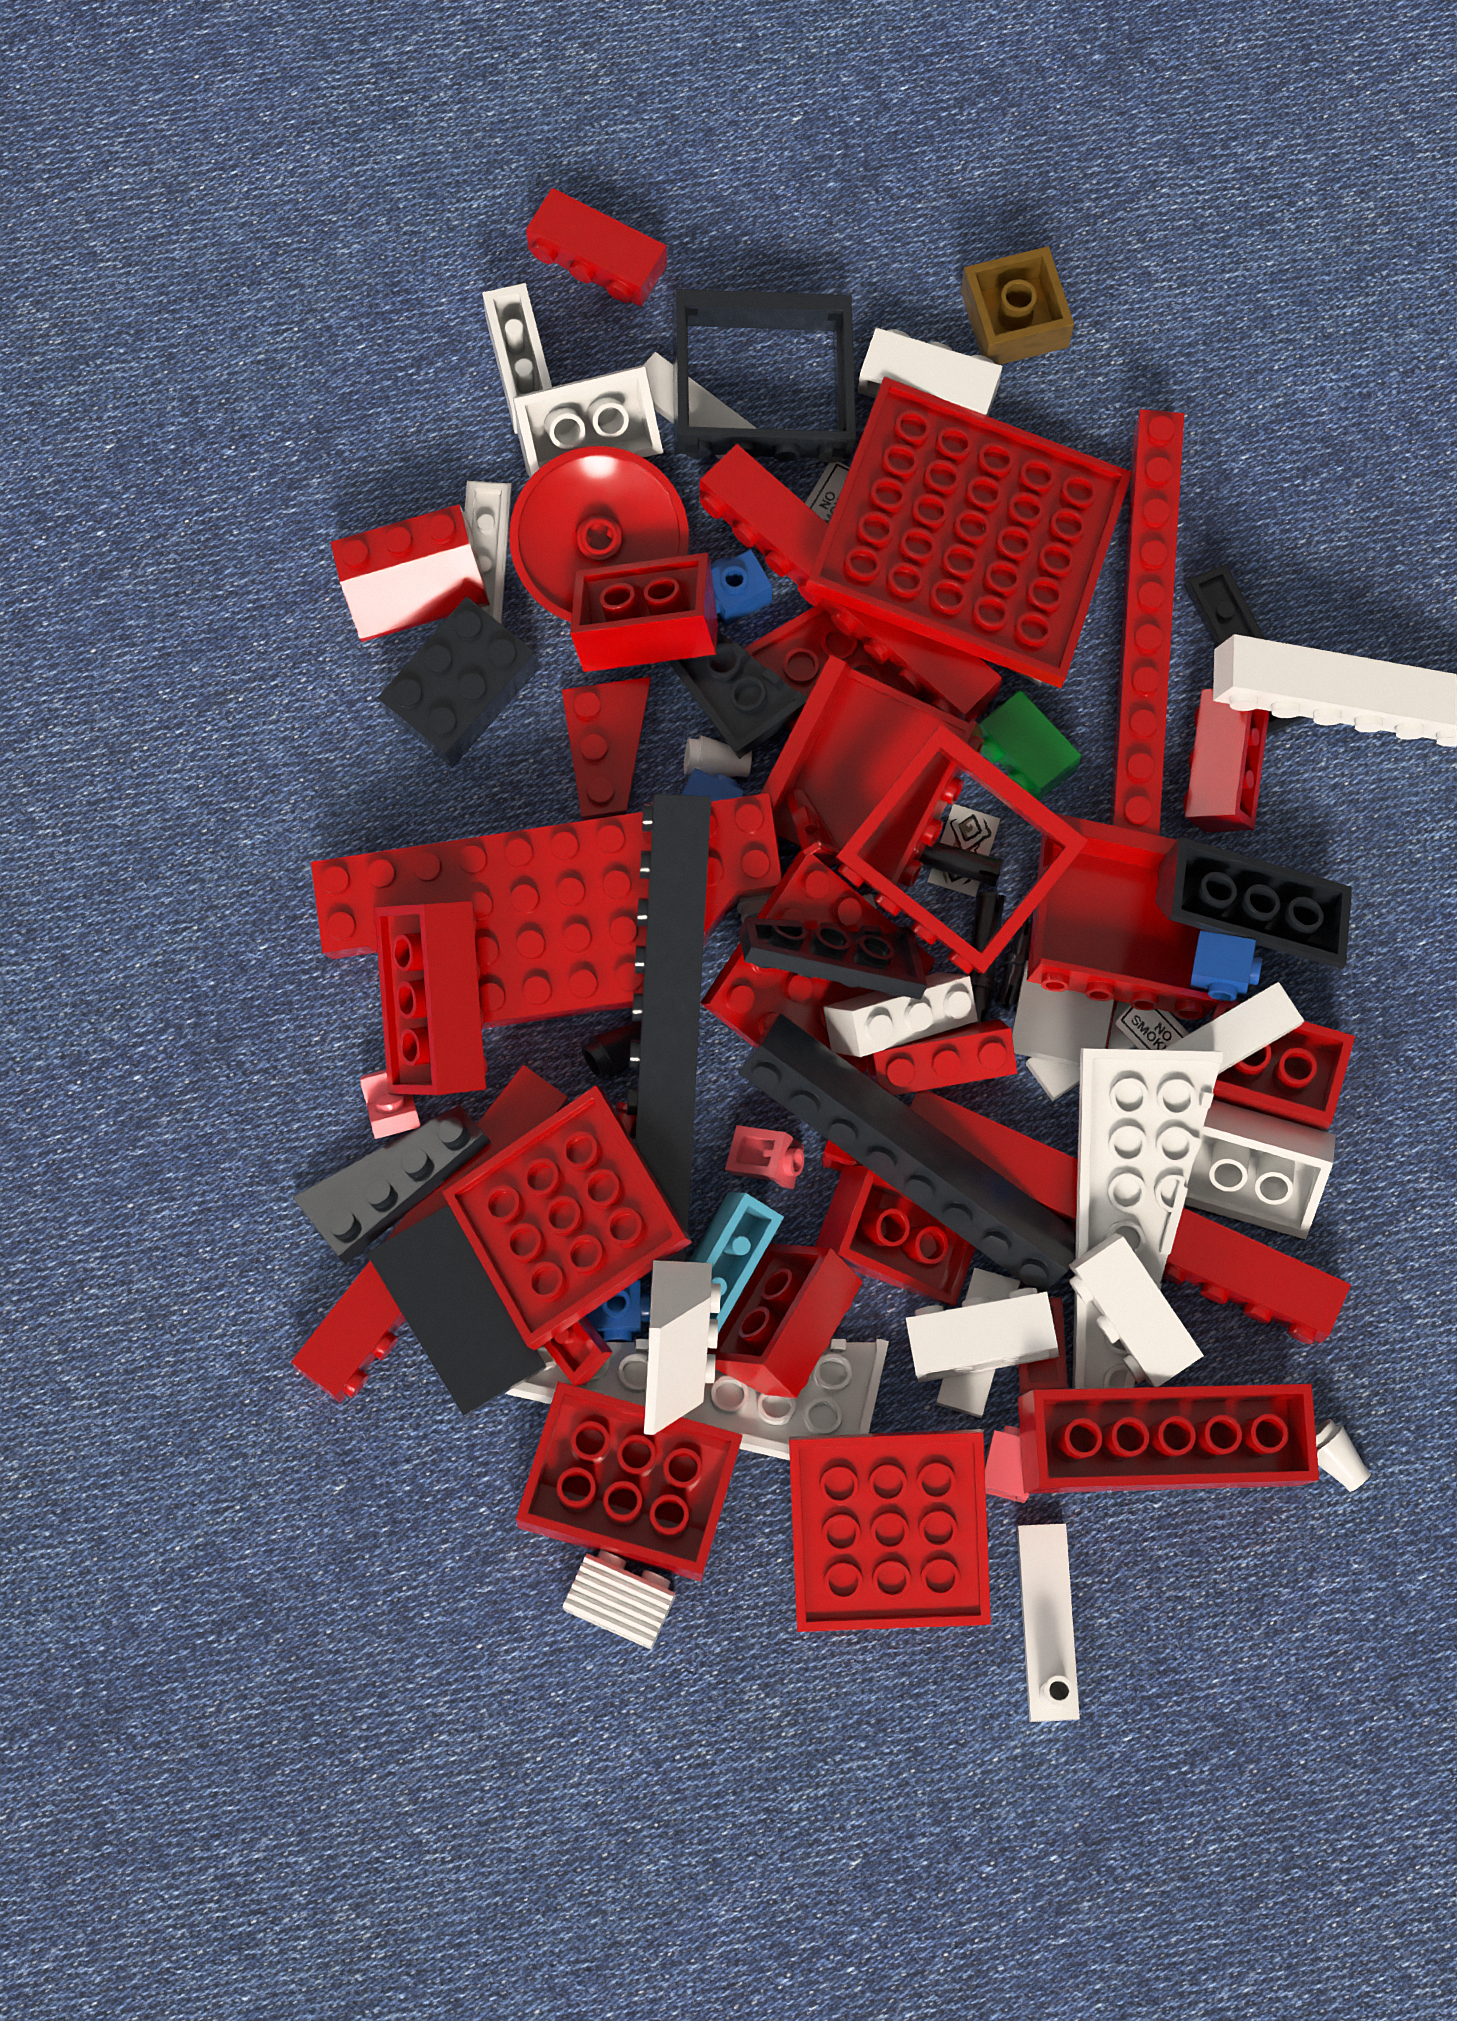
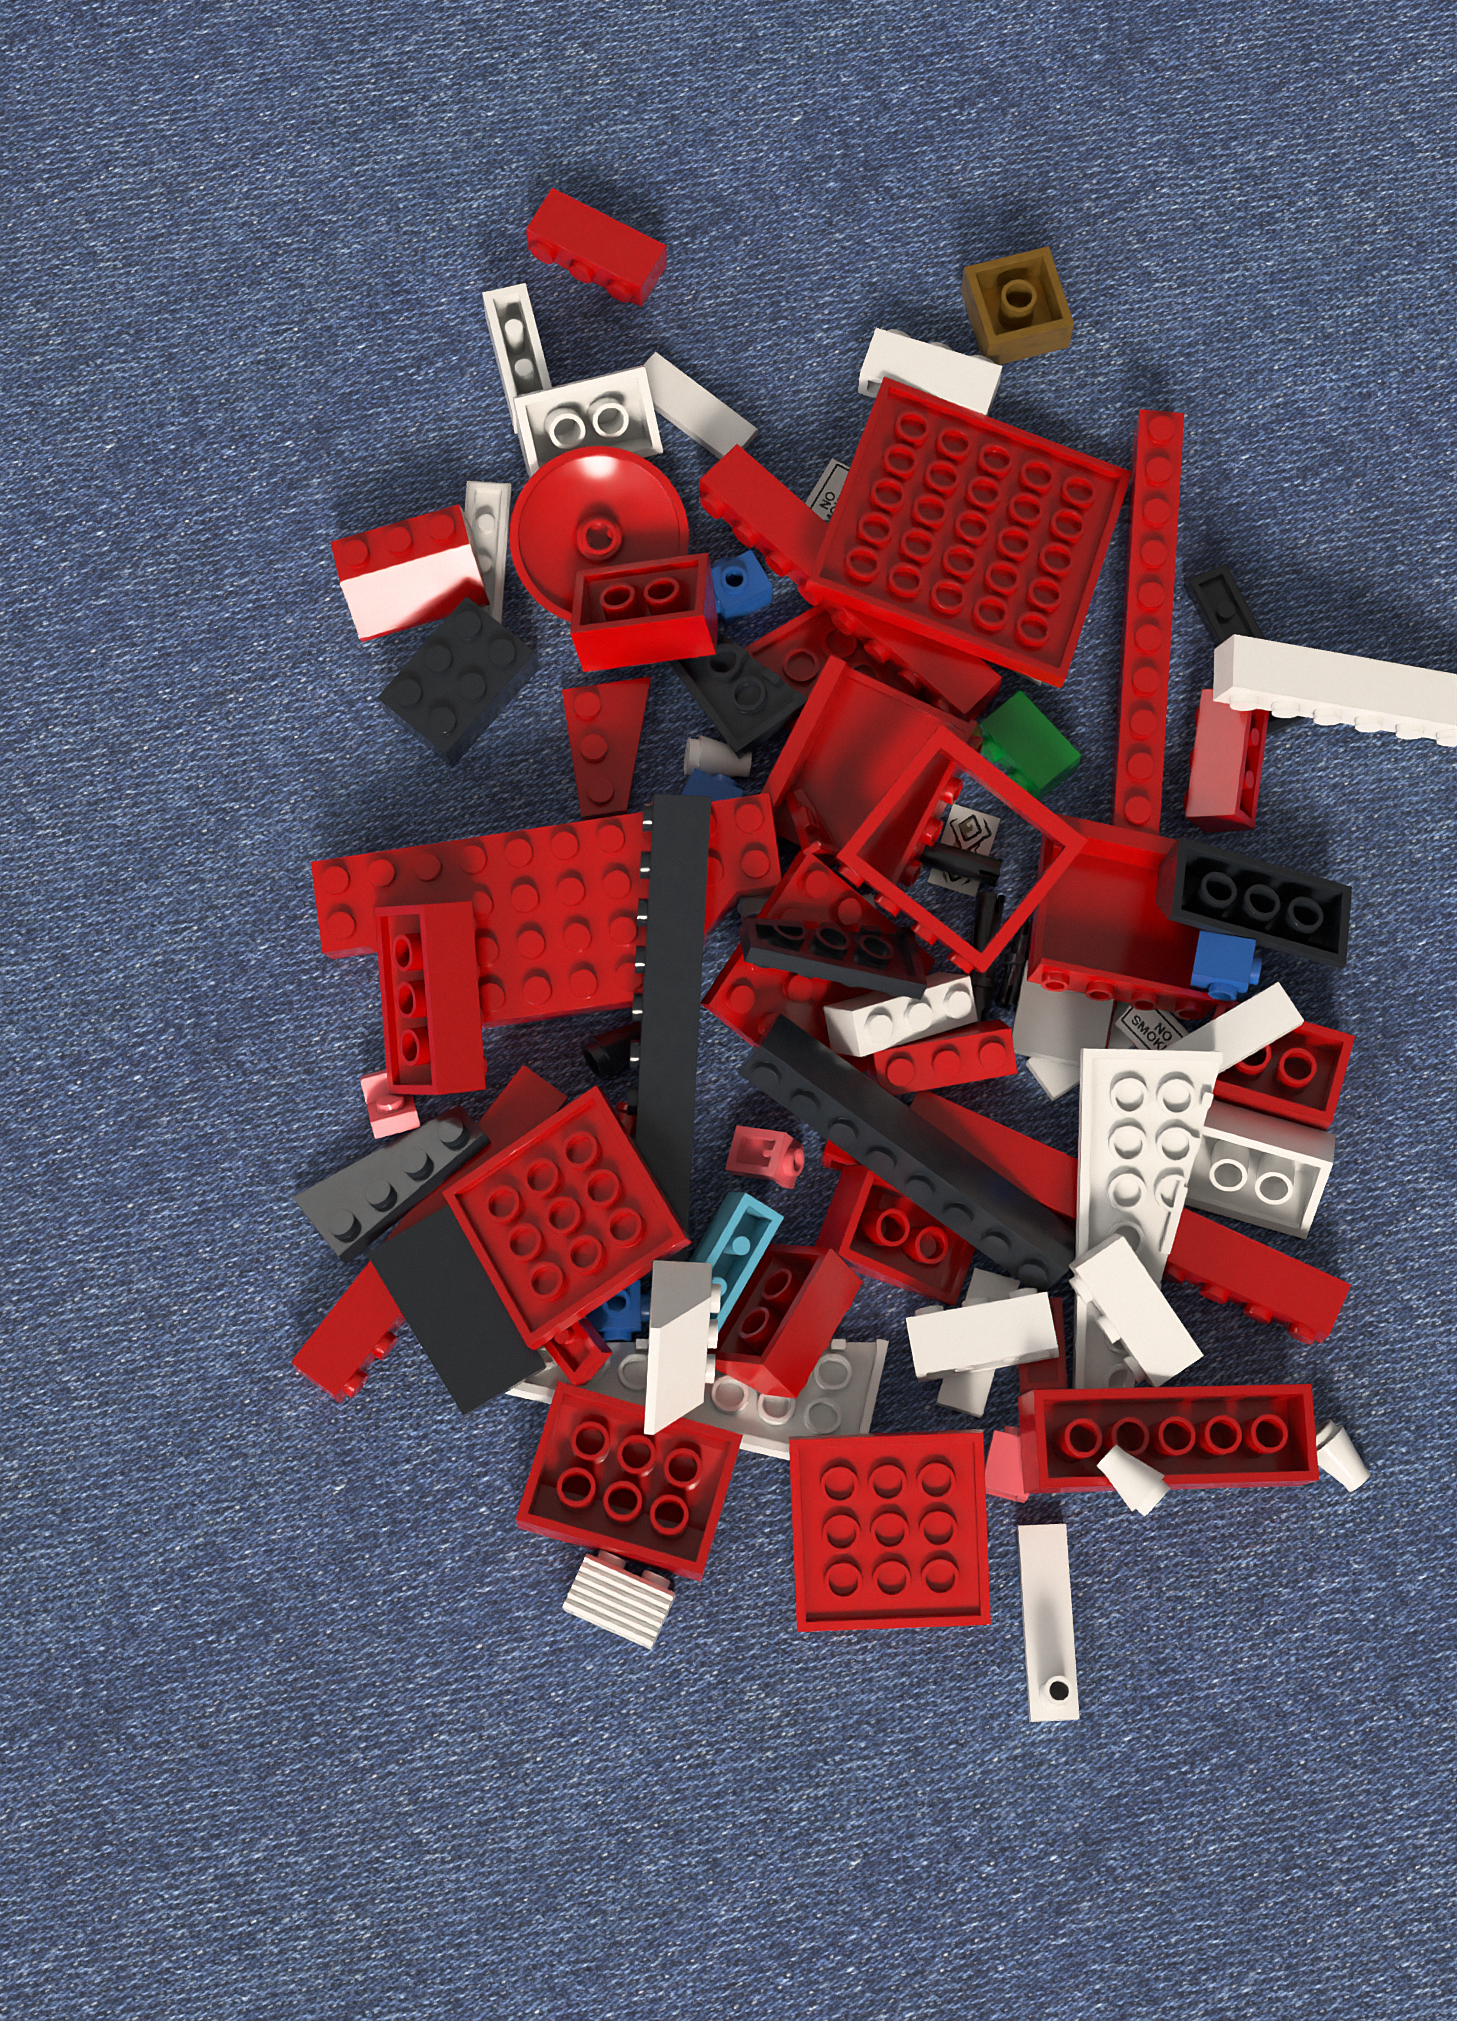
(765, 311): black window -> none
(1134, 1480): none -> white cone

